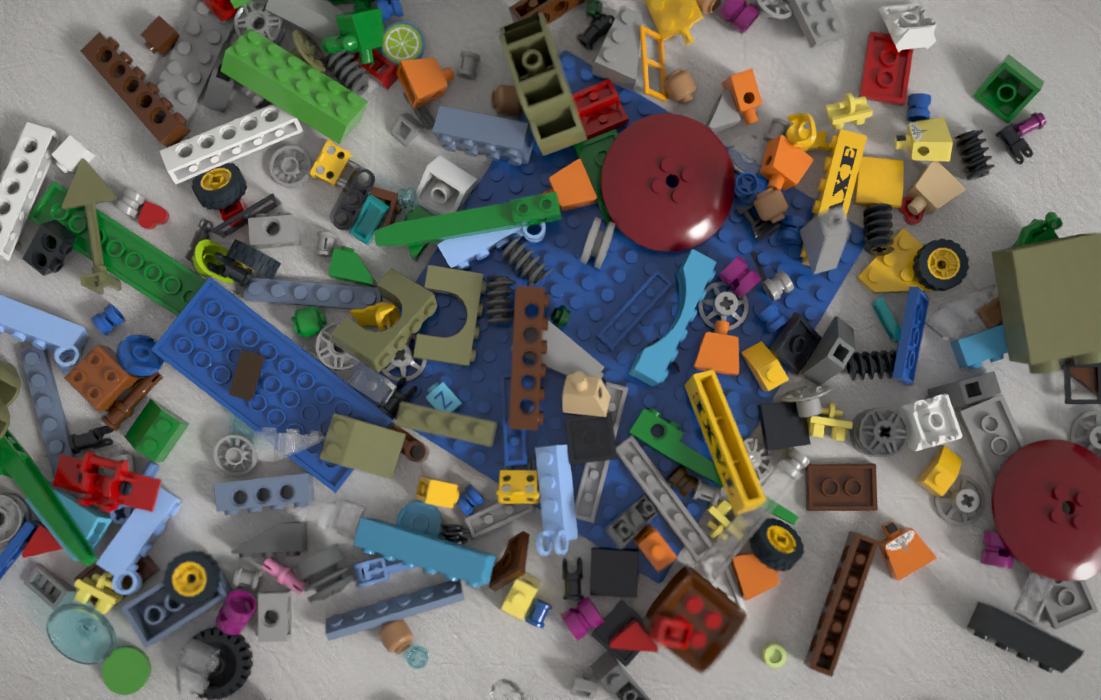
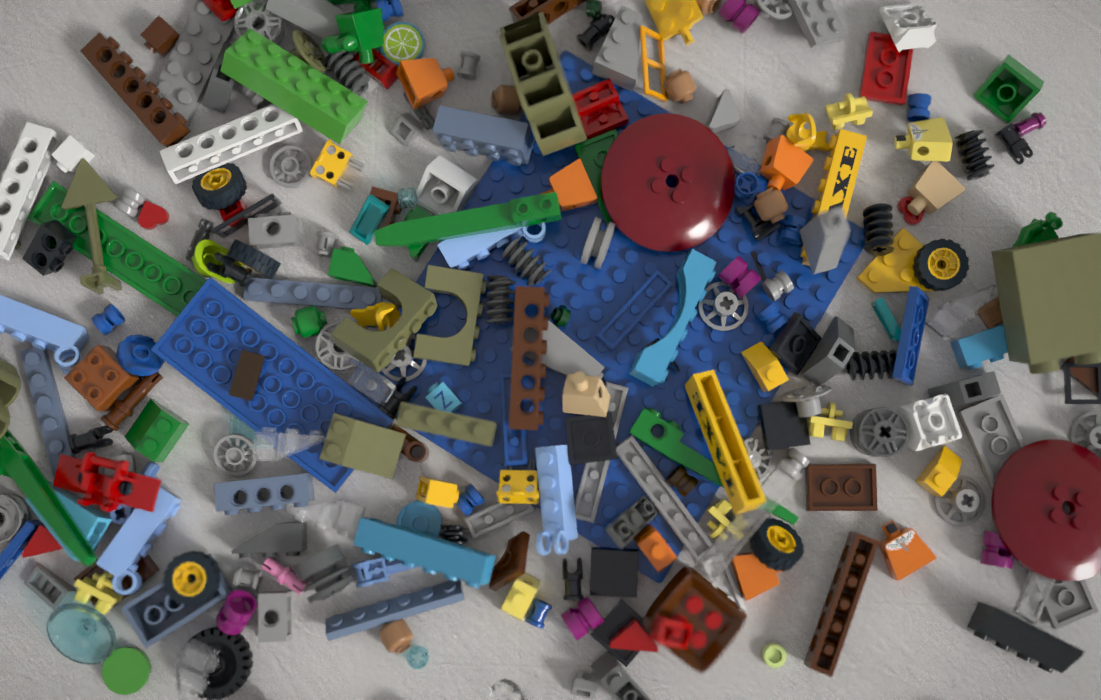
(362, 192): black beam -> none
(707, 492): light grey bush -> none
(718, 351): orange torso -> none
(744, 86): orange torso -> none
(879, 182): yellow slope -> none

